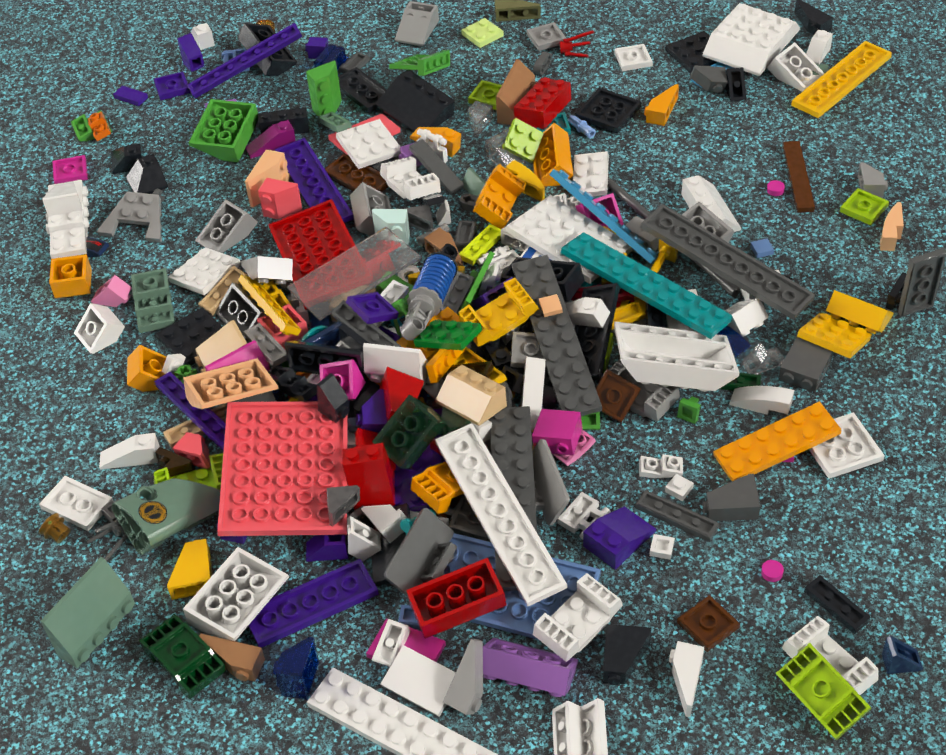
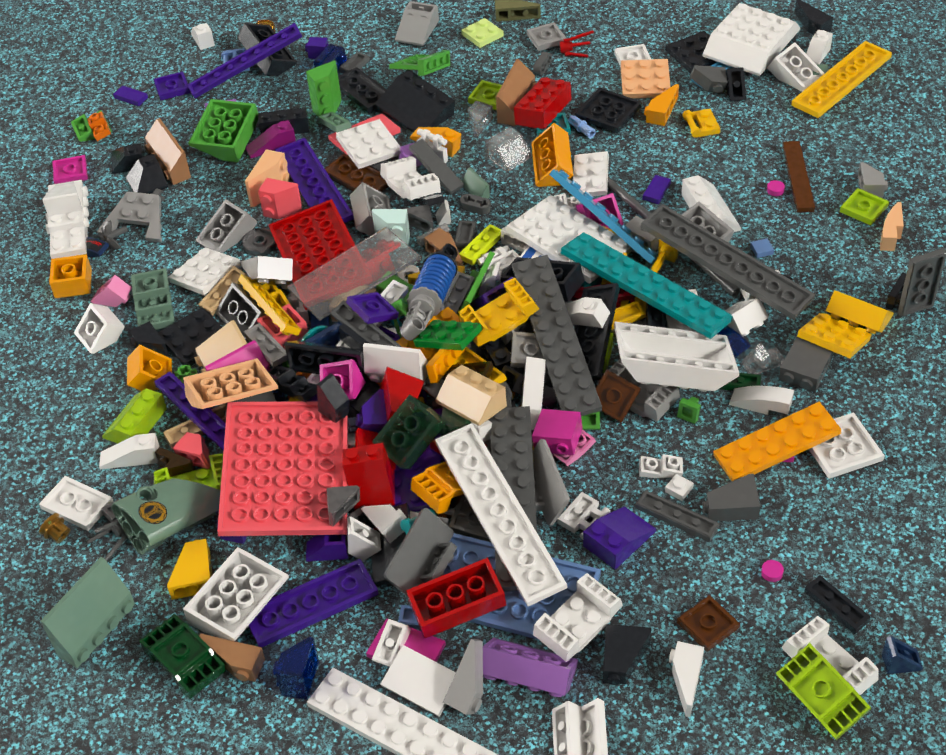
(107, 234): none -> dark grey plant
(137, 416): none -> lime slope
(149, 338): none -> black slope
(167, 152): none -> slope
(172, 363): white plate -> none
(190, 52): dark purple slope -> none
(259, 249): none -> flat silver tile
(499, 196): light orange plate -> none
(523, 140): lime plate -> none
(534, 186): yellow slope -> none
(550, 305): light nougat tile -> none
(644, 78): none -> light nougat plate
(656, 189): none -> dark purple tile
(662, 546): white plate -> none
(705, 120): none -> yellow plate

